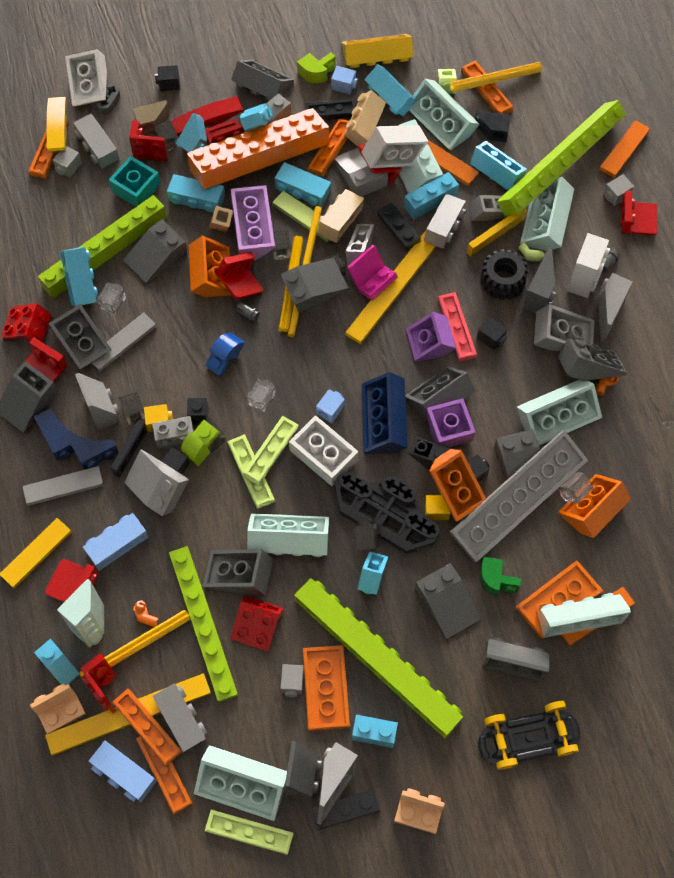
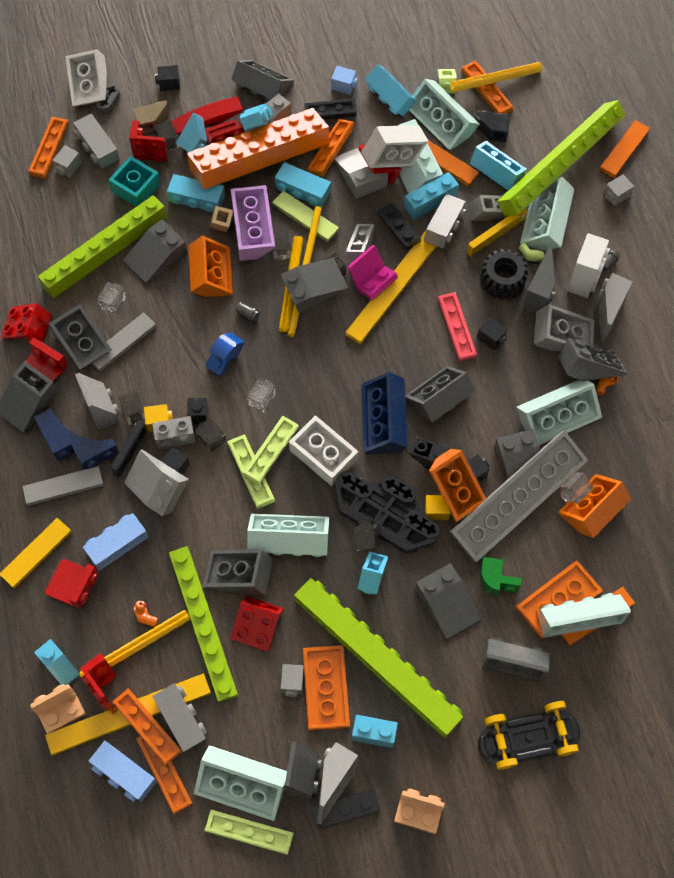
(56, 124): yellow slope -> none
(78, 276): medium azure brick -> none
(84, 614): light aqua slope -> none
(196, 444): lime brick -> none
(237, 277): red bracket -> none
(314, 70): lime brick -> none
(330, 406): light blue brick -> none
(340, 215): brick -> none
(364, 118): tan brick -> none
(377, 49): yellow slope -> none
(431, 337): medium lavender slope -> none
(450, 423): medium lavender slope -> none
(638, 216): red bracket -> none

